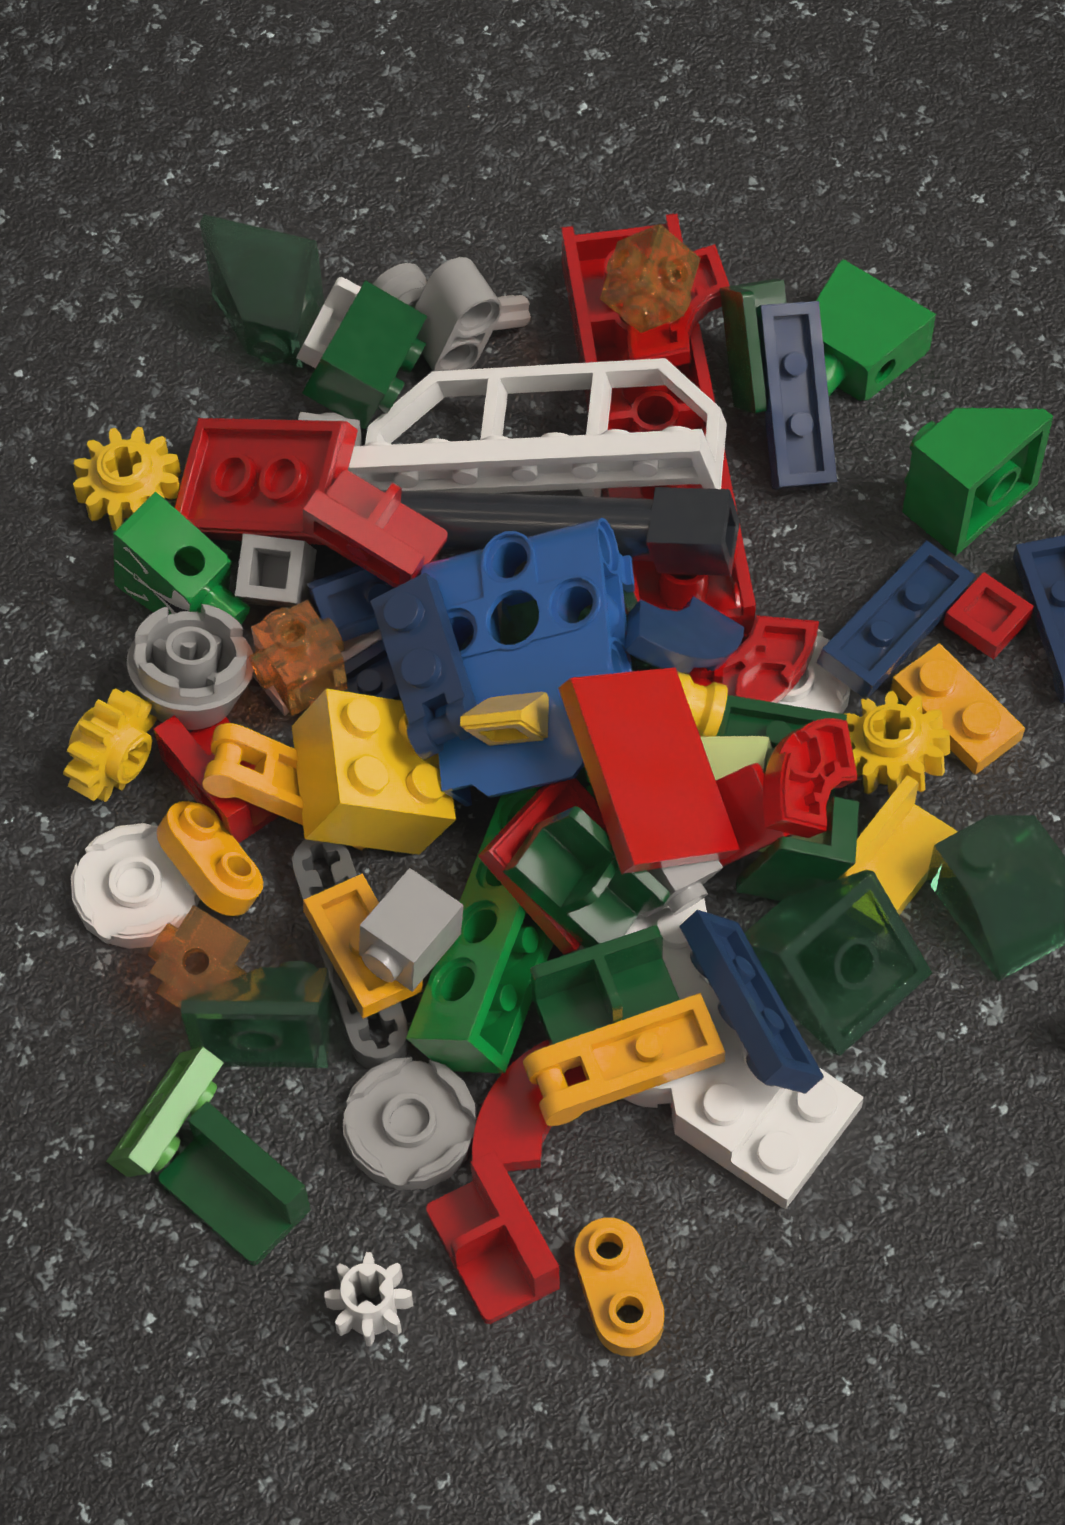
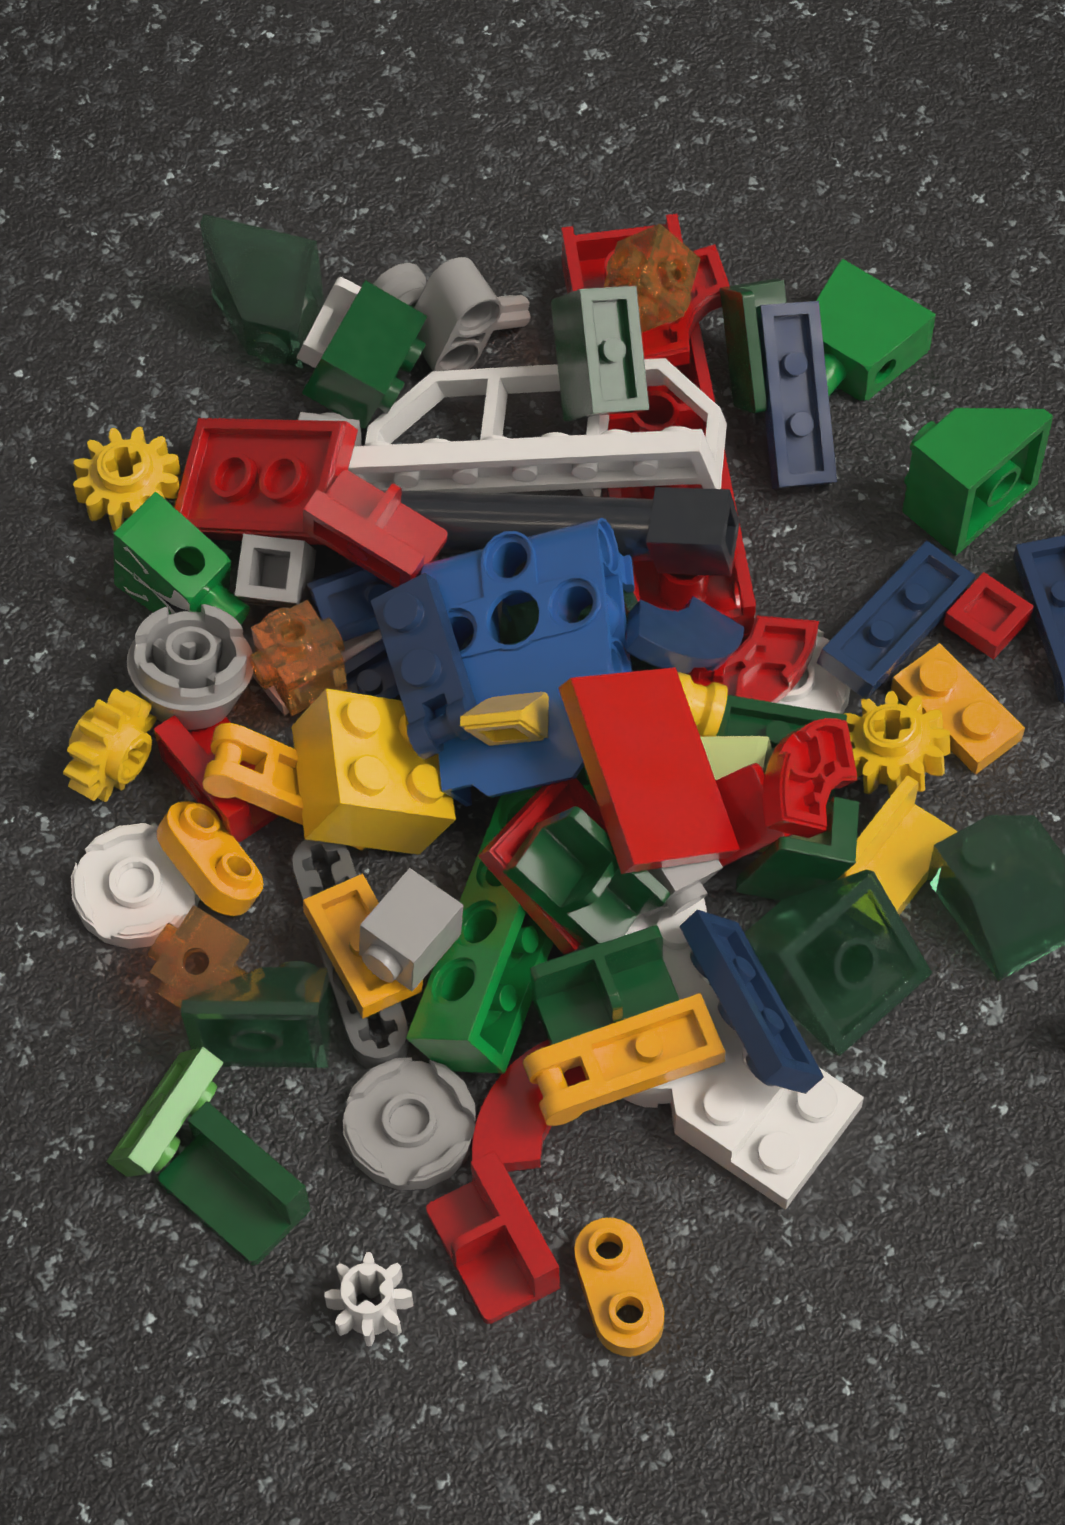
(599, 352): none -> panel

